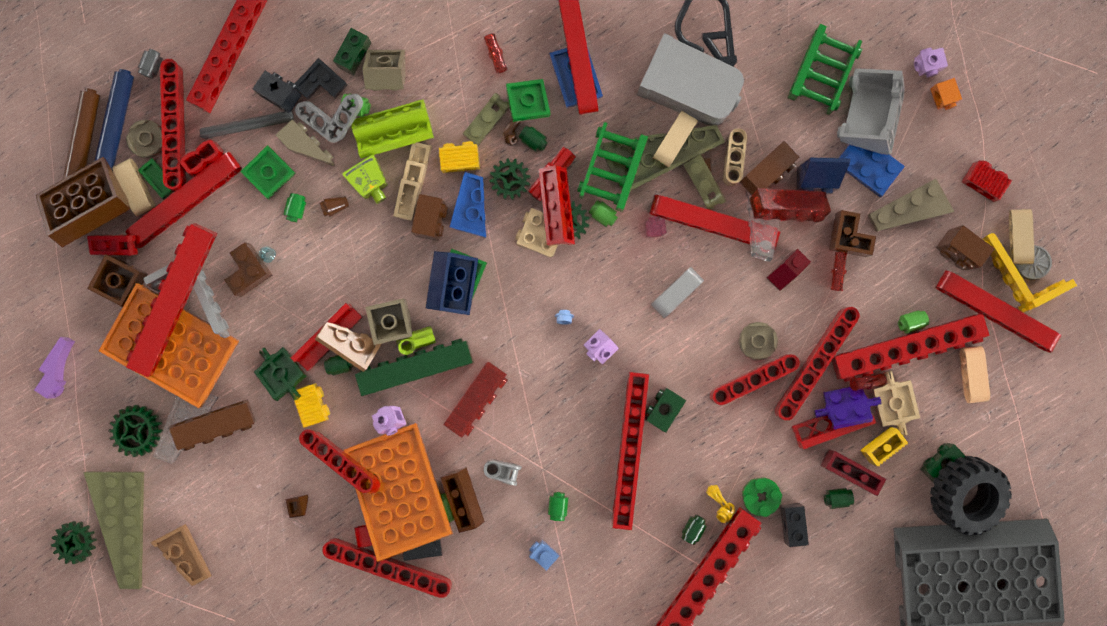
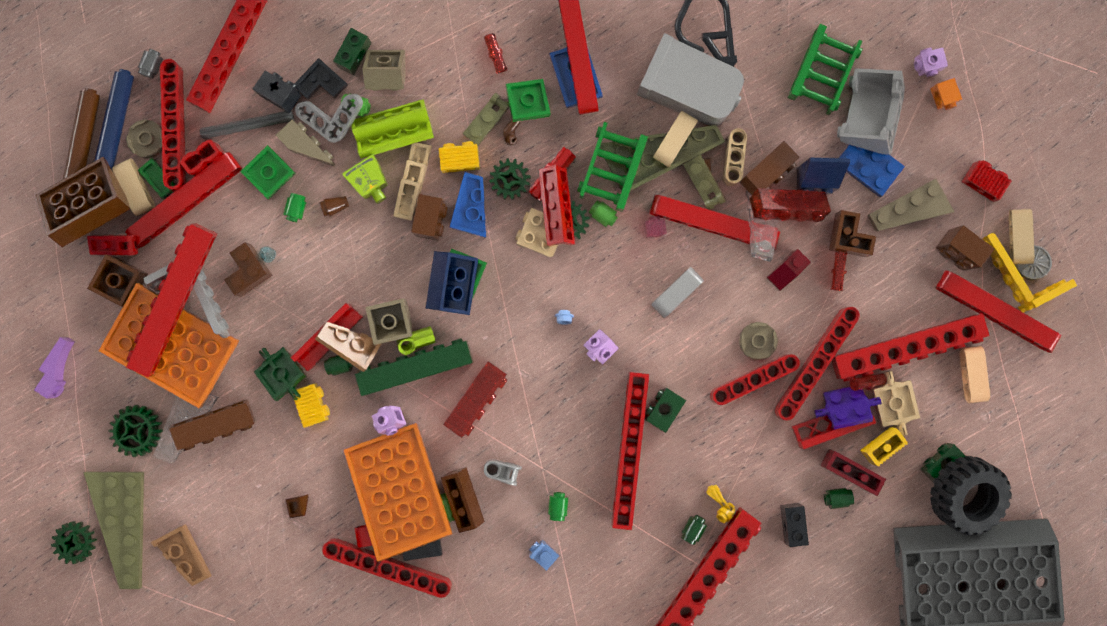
(347, 465): red beam -> none
(533, 139): dark green brick -> none
(760, 485): green plate -> none
(913, 321): bright green brick -> none

